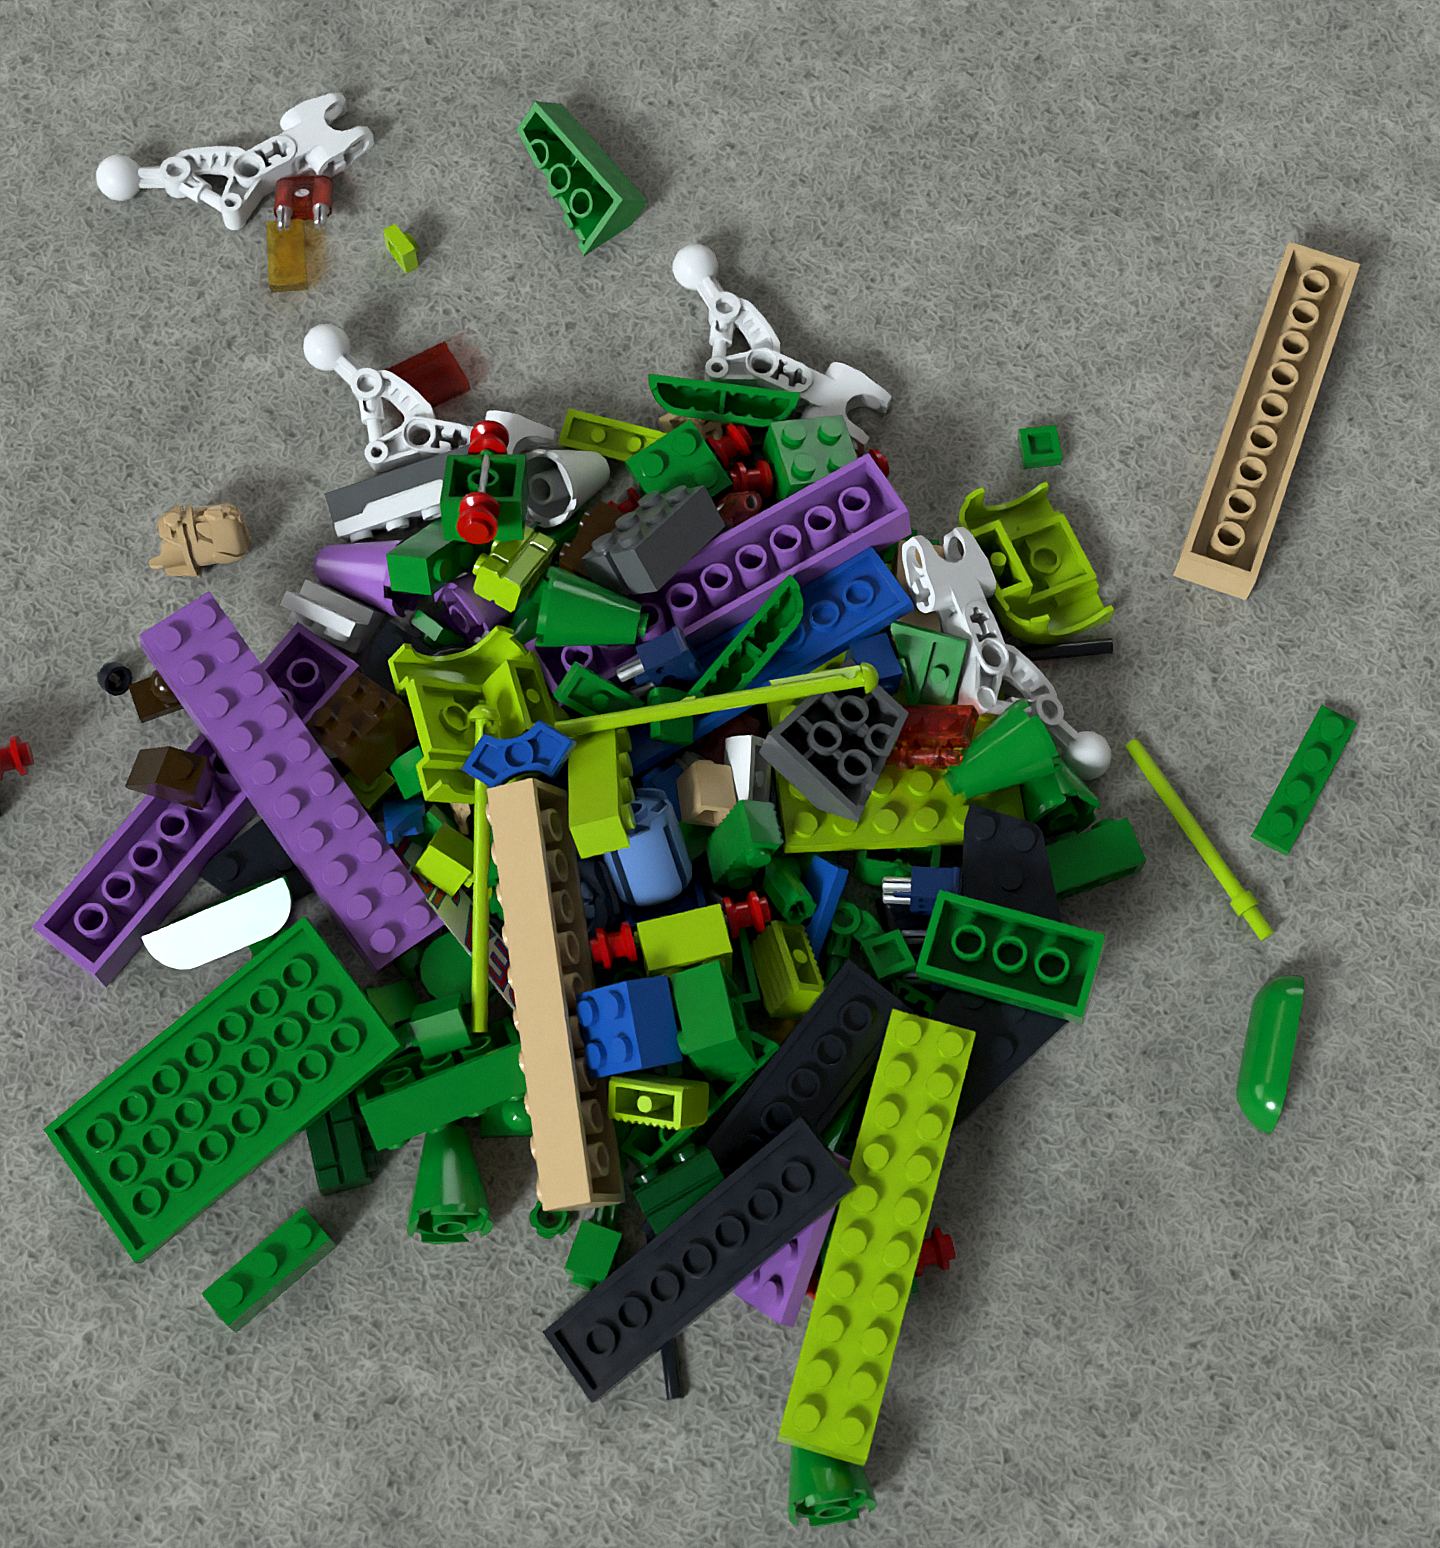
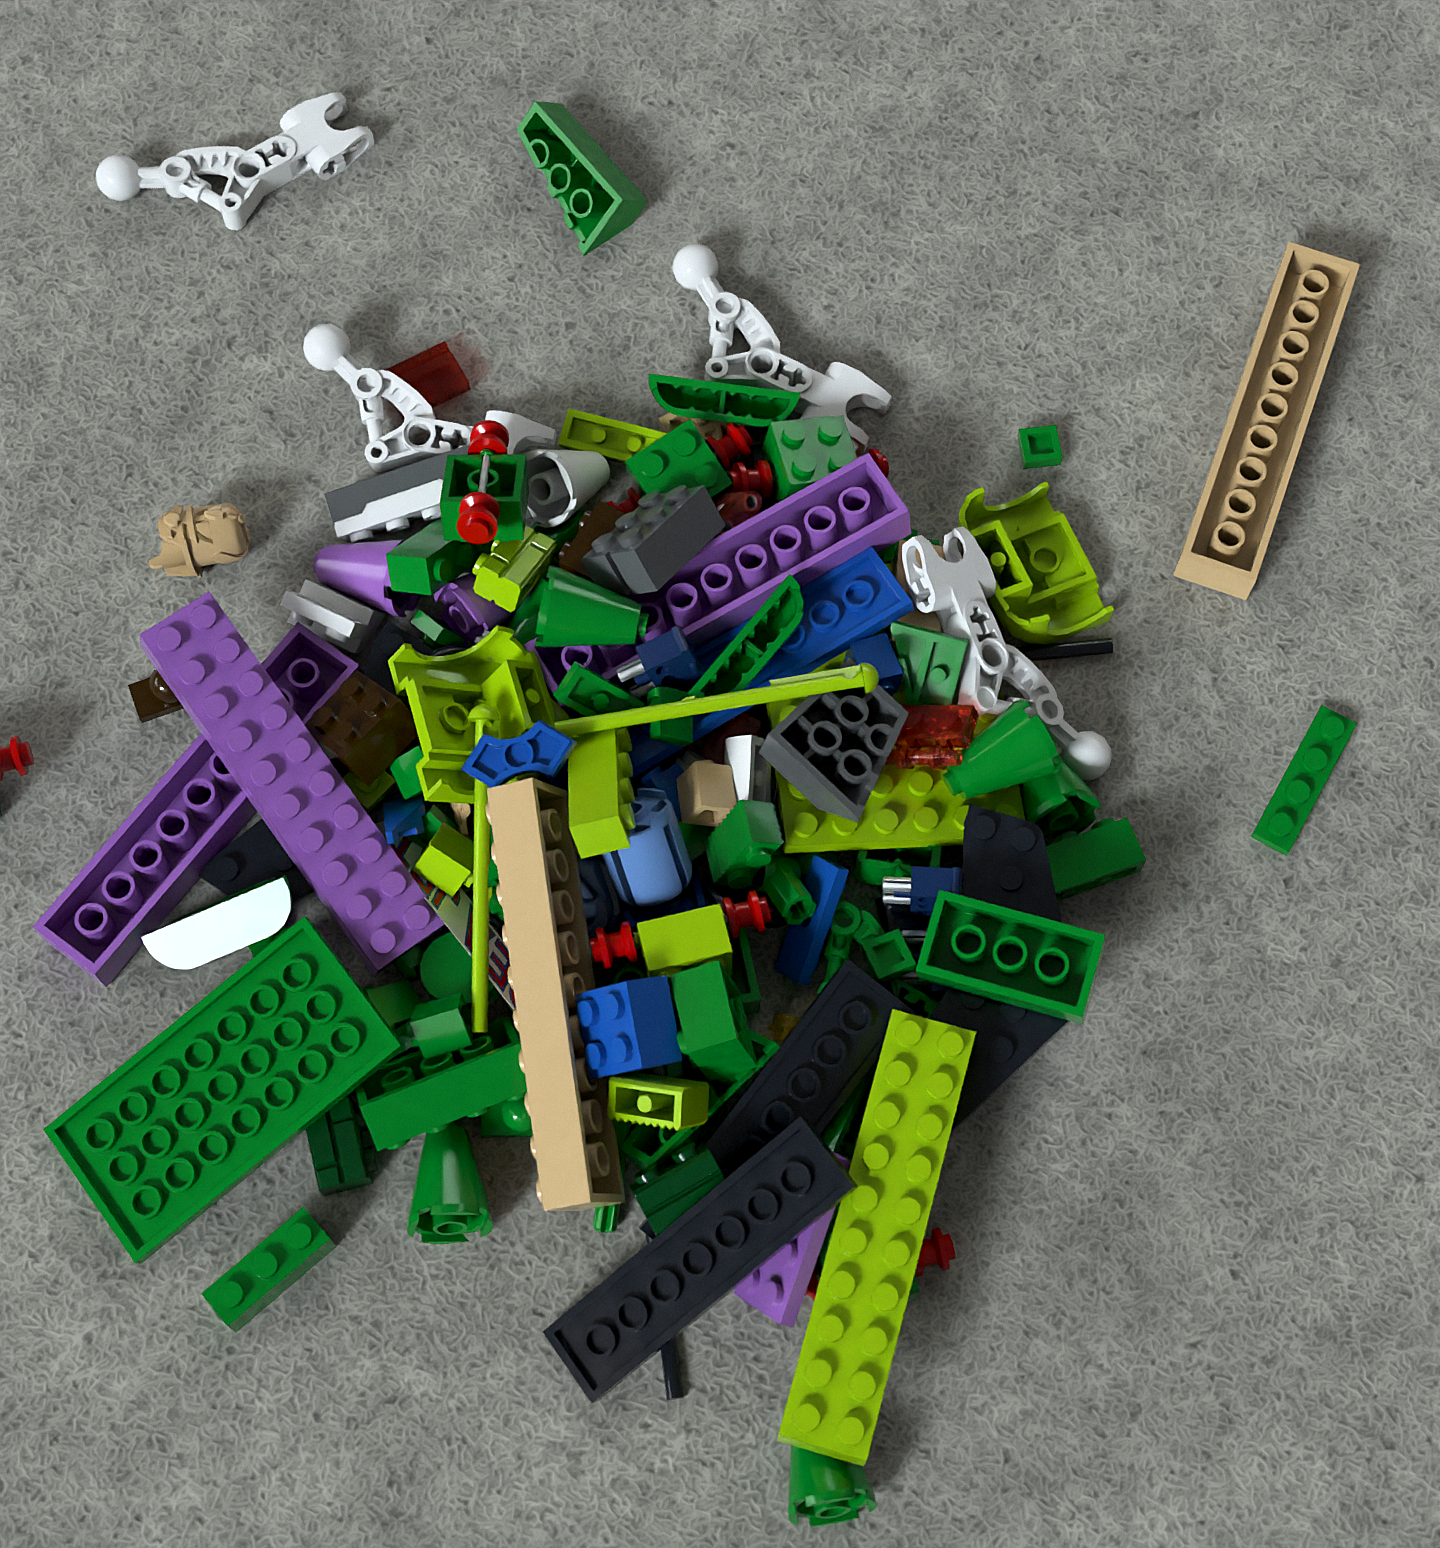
(119, 670): black hinge -> none
(173, 776): dark brown slope -> none
(287, 257): clear yellow plate -> none
(303, 199): clear red piece -> none
(401, 247): lime plate -> none
(548, 1229): green plate -> none
(592, 1255): green brick -> none
(786, 969): lime brick -> none
(1242, 901): lime bar -> none
(1269, 1050): green brick -> none

